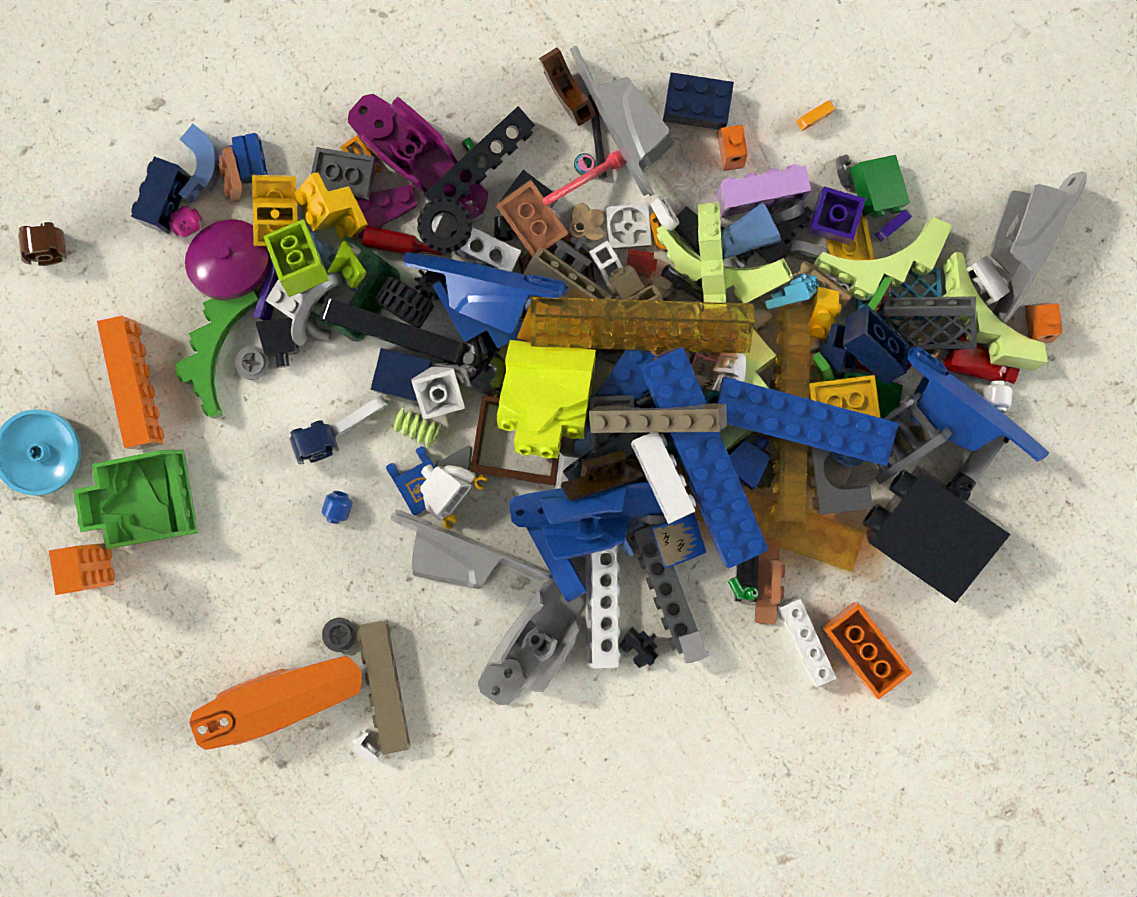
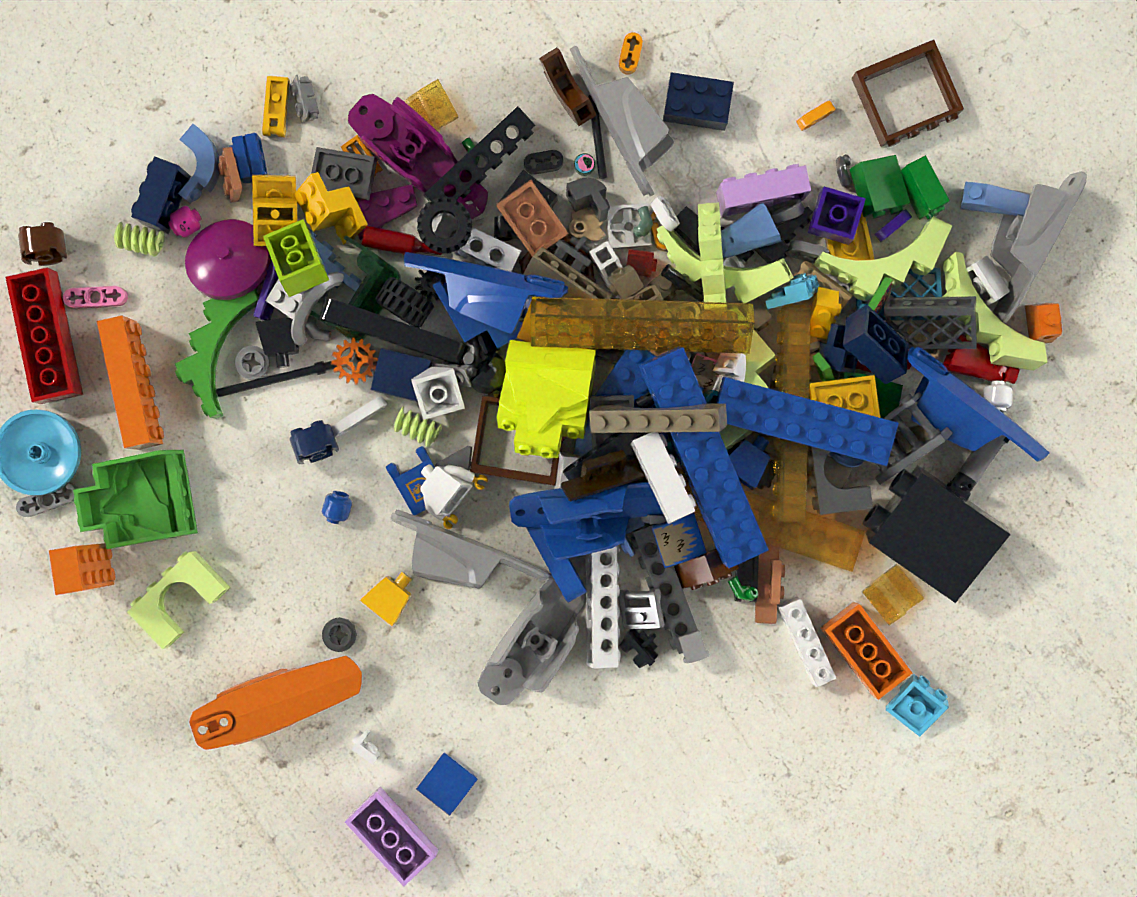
(44, 335): none -> red brick
(57, 502): none -> light grey beam
(110, 290): none -> bright pink beam
(138, 241): none -> yellowish green piece
(150, 609): none -> yellowish green arch
(275, 105): none -> yellow plate
(301, 90): none -> light grey hinge
(318, 367): none -> black bar
(344, 361): none -> orange gear
(348, 264): lime slope -> none
(384, 686): dark tan brick -> none
(388, 597): none -> yellow torso
(392, 836): none -> lavender brick
(433, 105): none -> clear yellow slope
(446, 784): none -> blue slope
(542, 157): none -> black beam
(586, 193): none -> dark grey brick
(614, 161): coral piece -> none
(635, 54): none -> light orange beam
(641, 616): none -> flat silver plate
(645, 224): none -> sand green arm
(703, 569): none -> reddish brown brick
(732, 145): orange torso -> none
(893, 594): none -> clear yellow slope
(918, 704): none -> medium azure plate
(924, 188): none -> green brick
(943, 80): none -> reddish brown window
(993, 199): none -> medium blue slope

